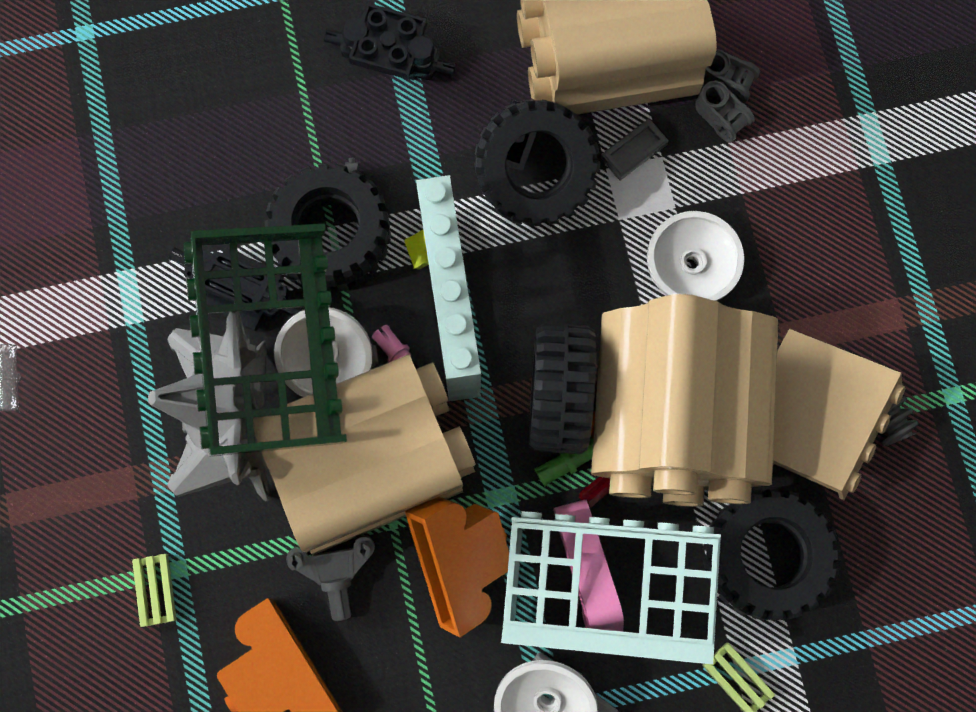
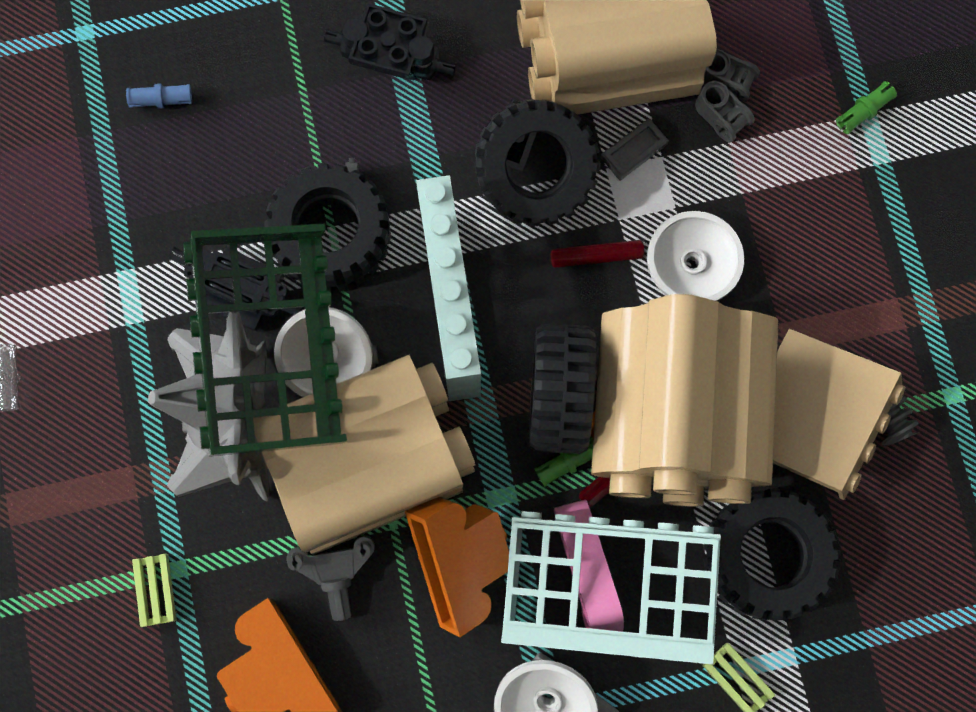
(159, 96): none -> medium blue pin
(390, 344): bright pink pin -> none
(417, 250): neon yellow tile -> none
(597, 253): none -> dark red axle
(866, 107): none -> bright green pin

